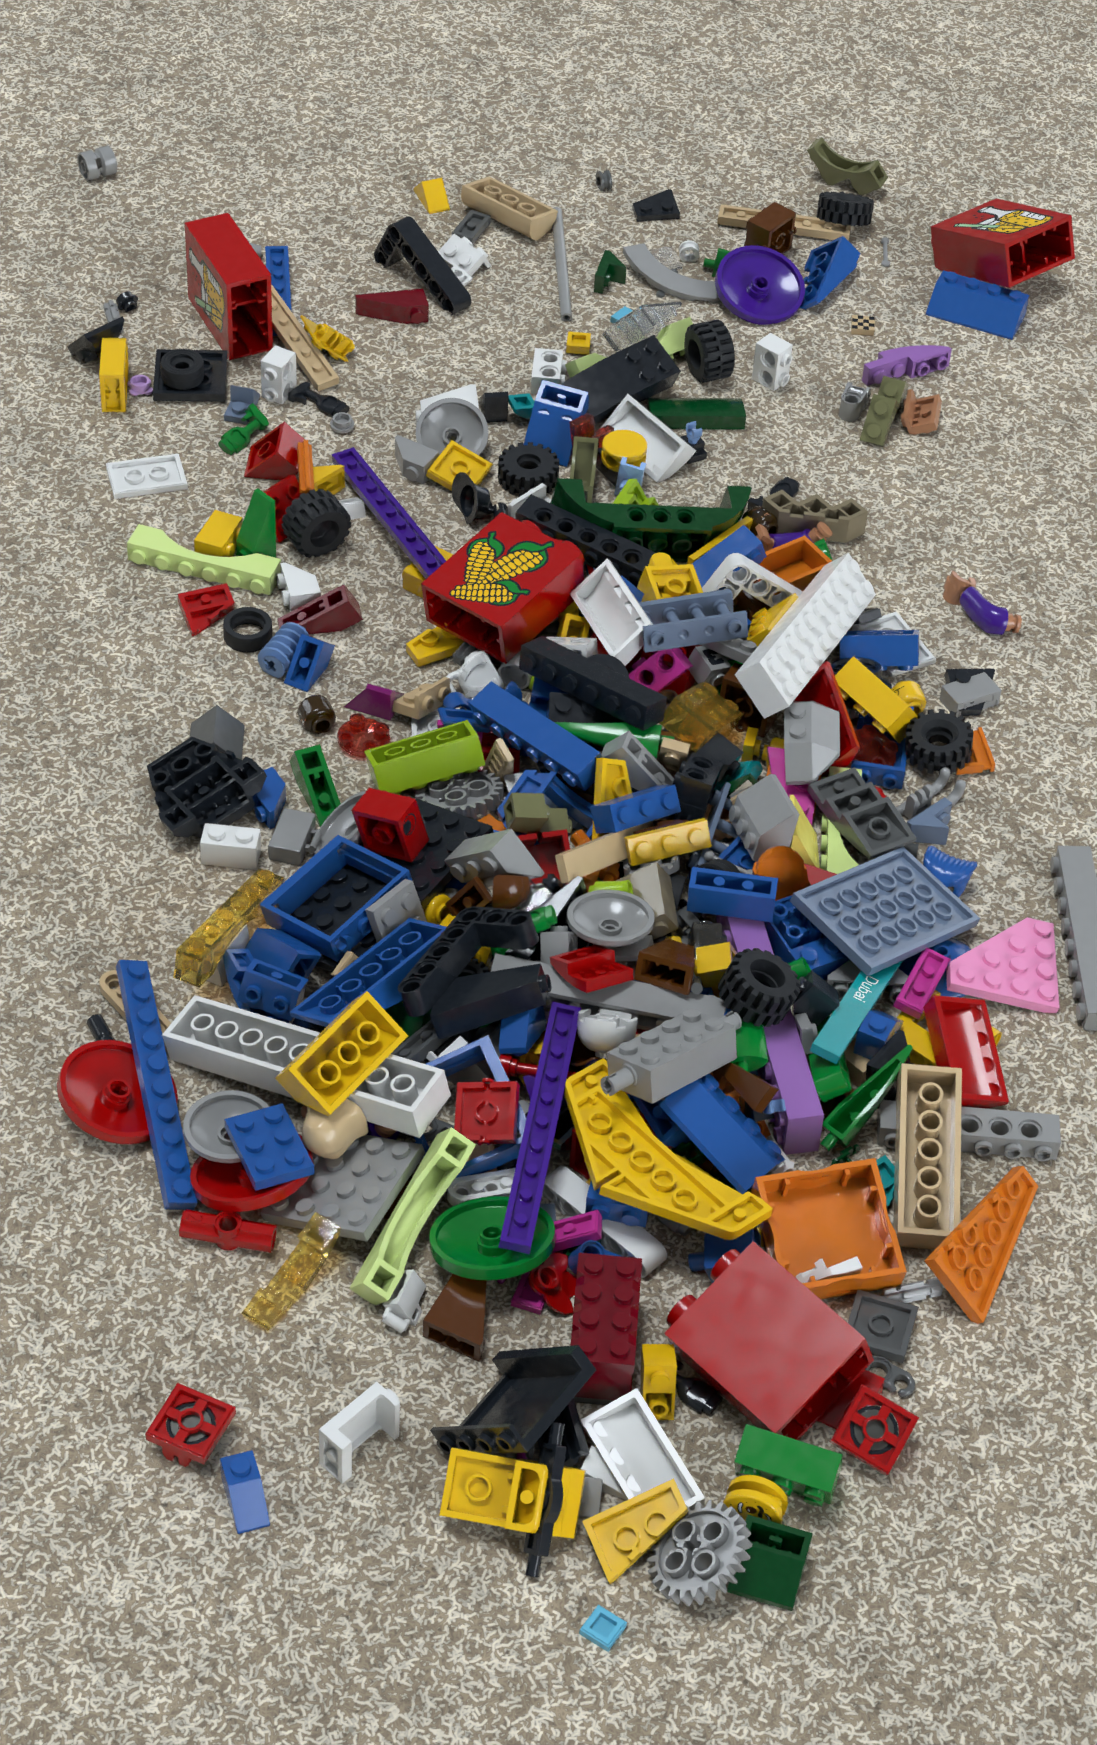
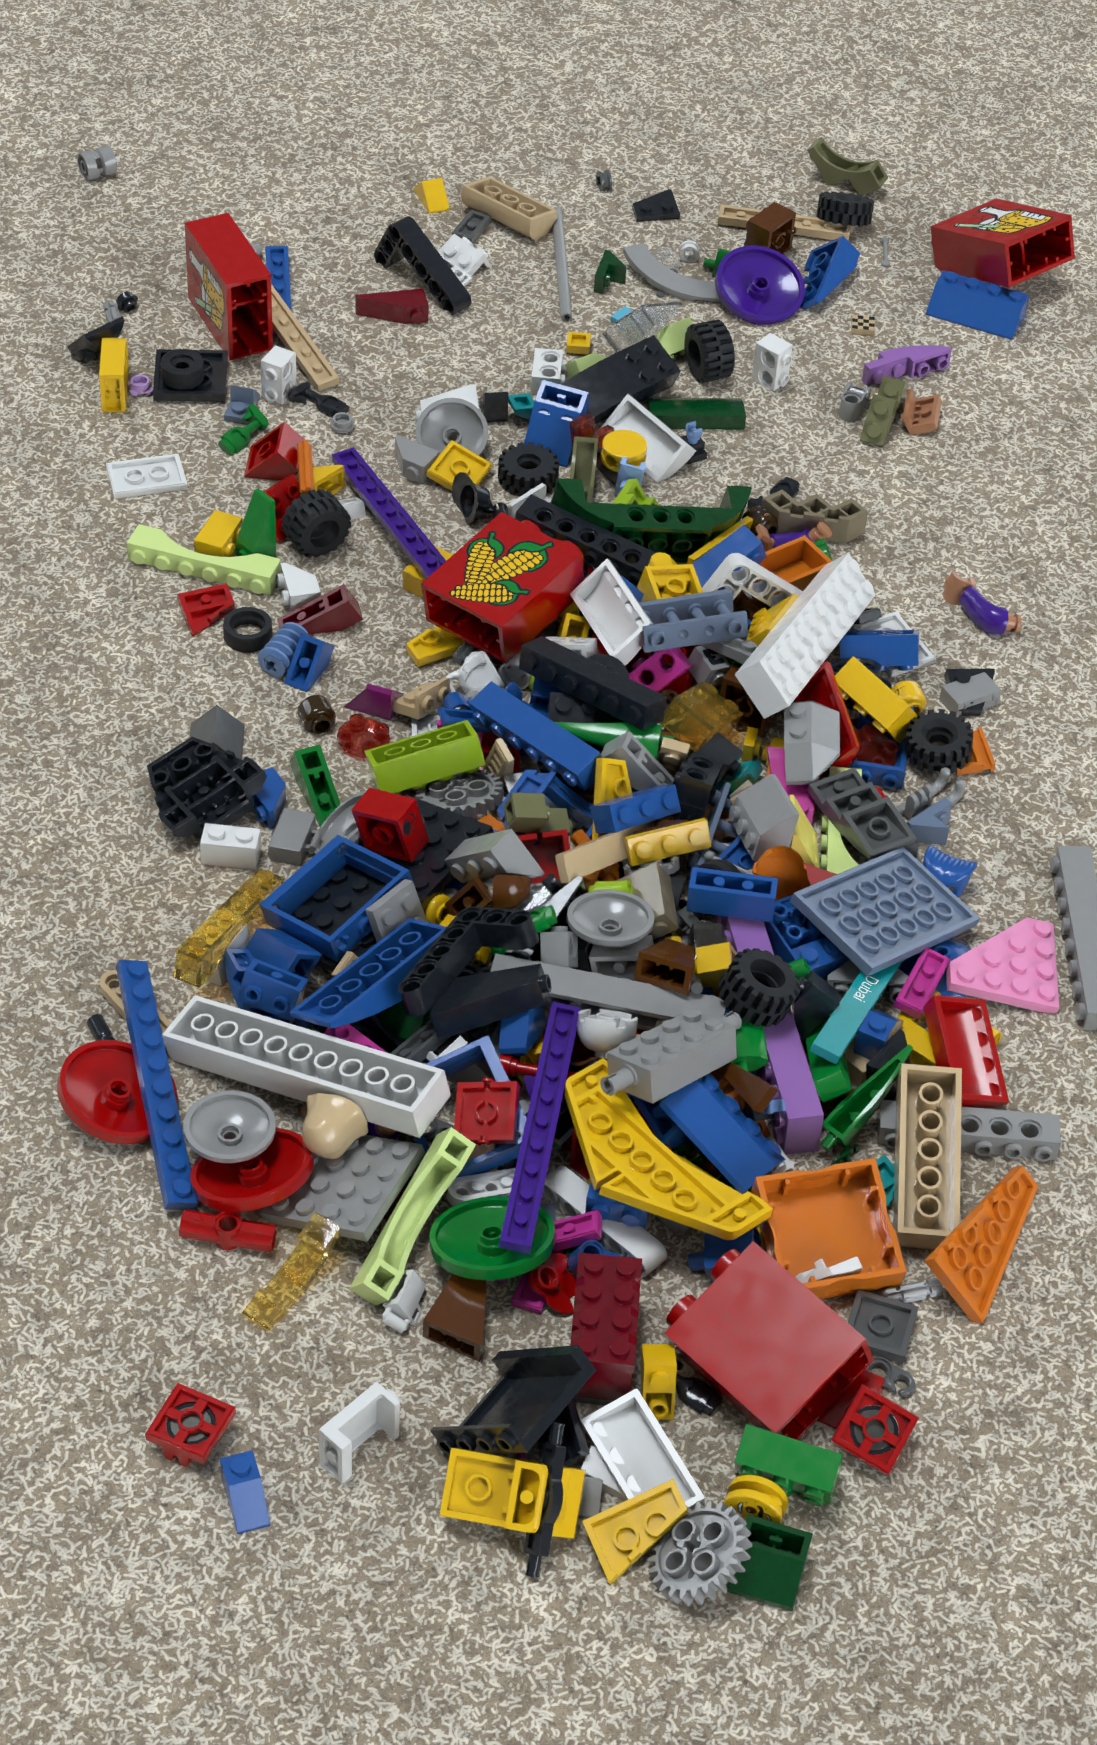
(269, 1146): blue plate -> none
(329, 339): yellow hinge -> none
(342, 1055): yellow slope -> none
(591, 968): red slope -> none
(603, 1628): medium azure tile -> none
(806, 1031): light grey plate -> none

